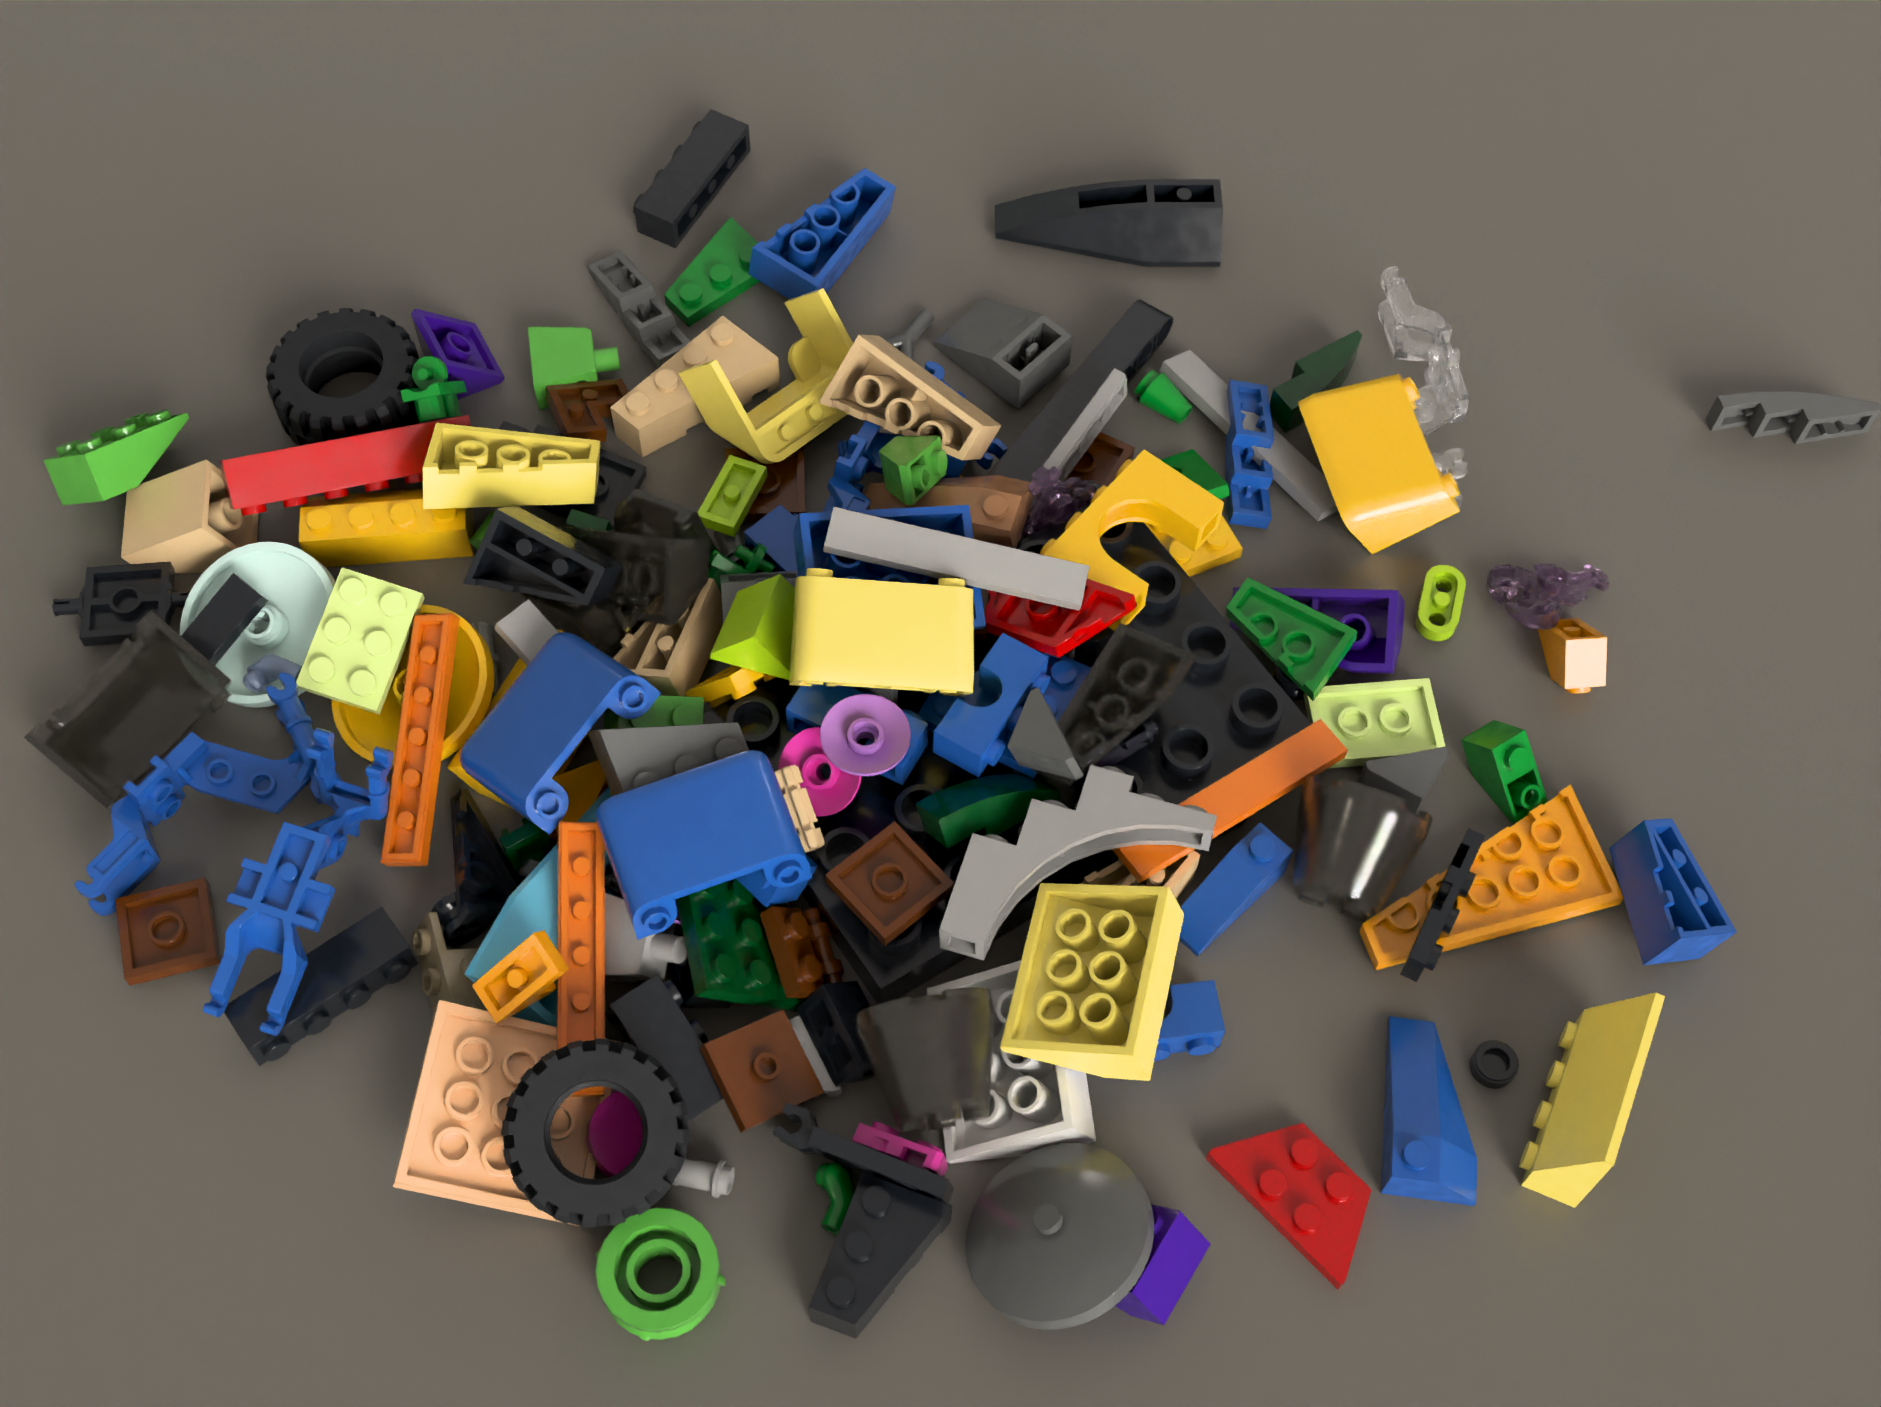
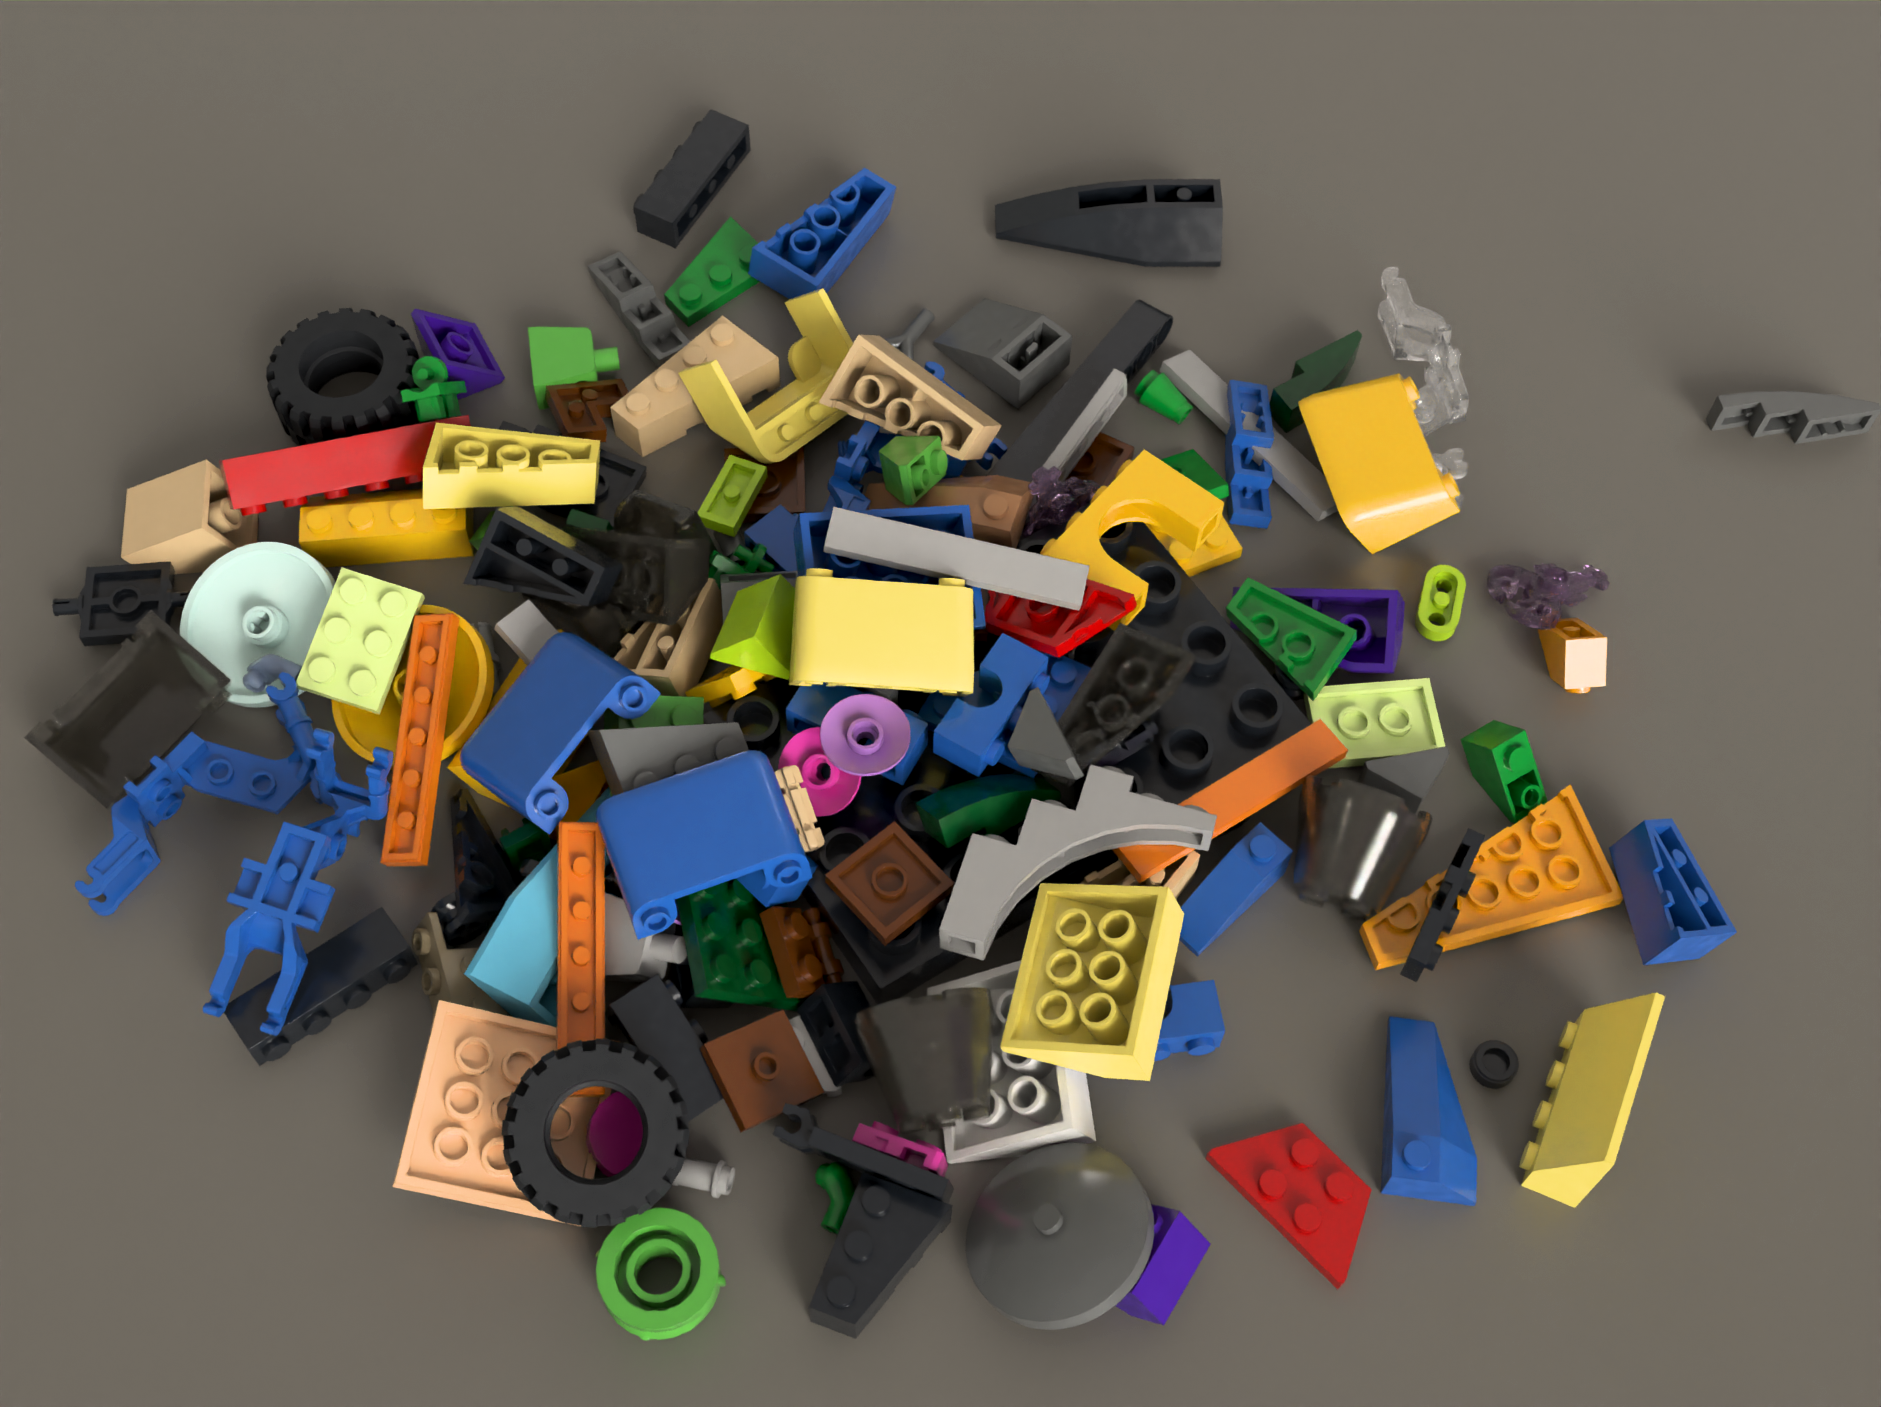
(113, 457): bright green slope -> none
(167, 931): reddish brown plate -> none
(224, 618): black tile -> none
(521, 977): light orange slope -> none

